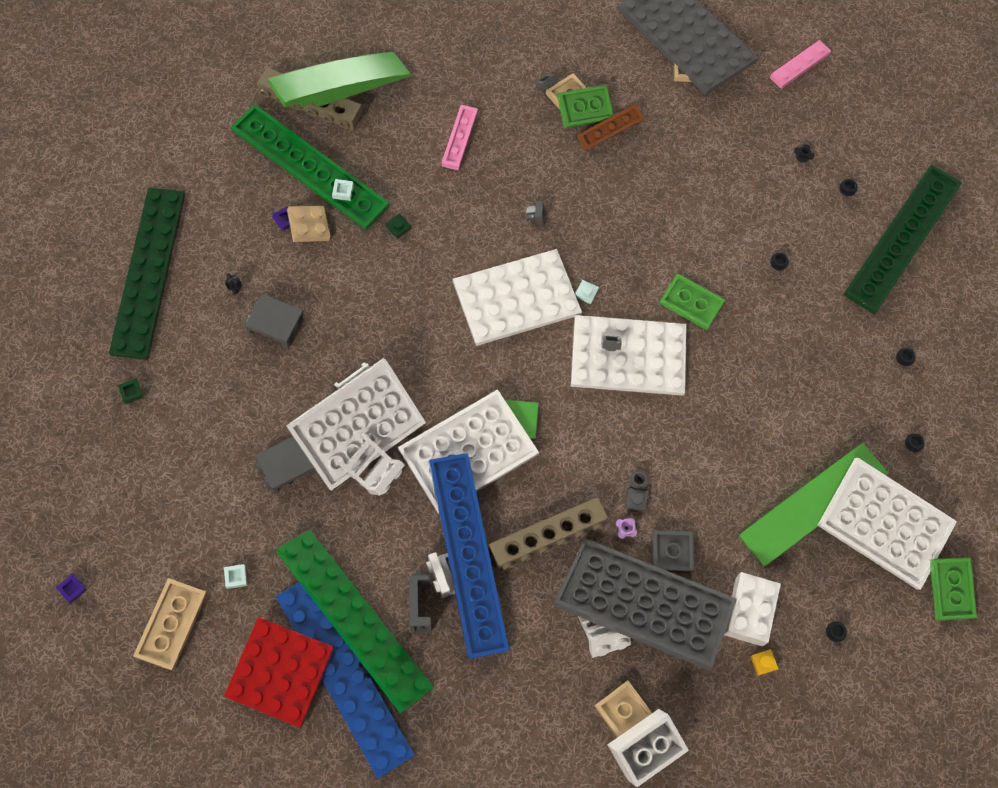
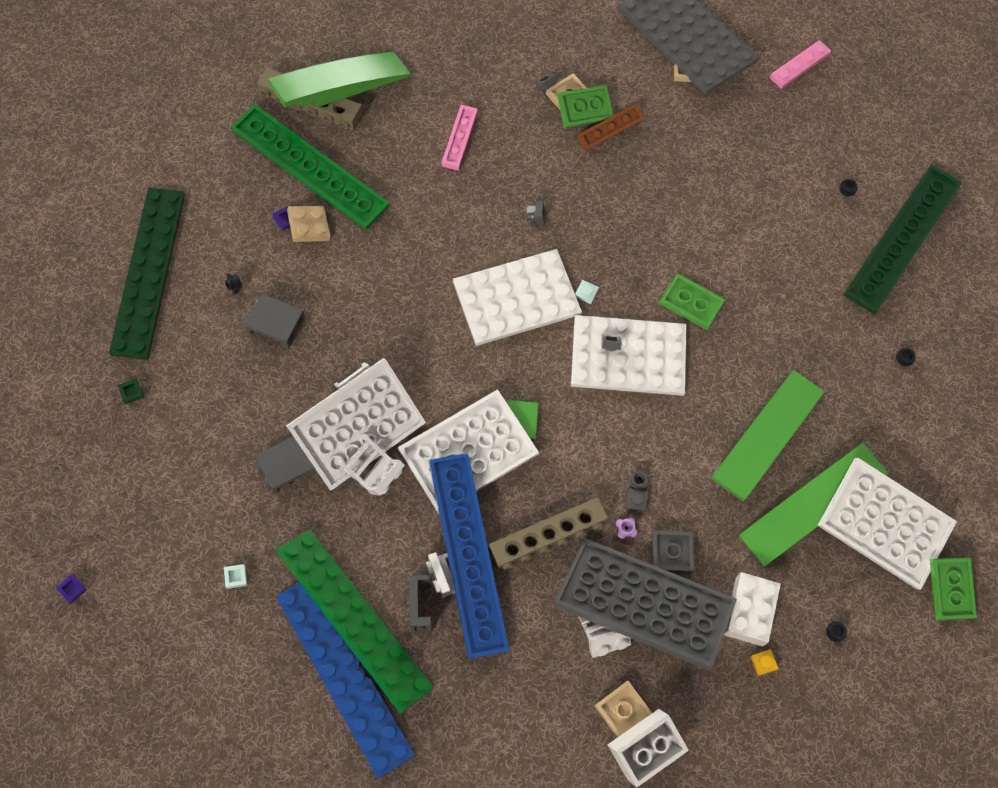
(170, 624): tan plate -> none
(279, 672): red plate -> none
(342, 189): light aqua plate -> none
(398, 226): dark green plate -> none
(767, 435): none -> bright green slope
(779, 261): black plate -> none
(801, 157): black plate -> none
(914, 443): black plate -> none

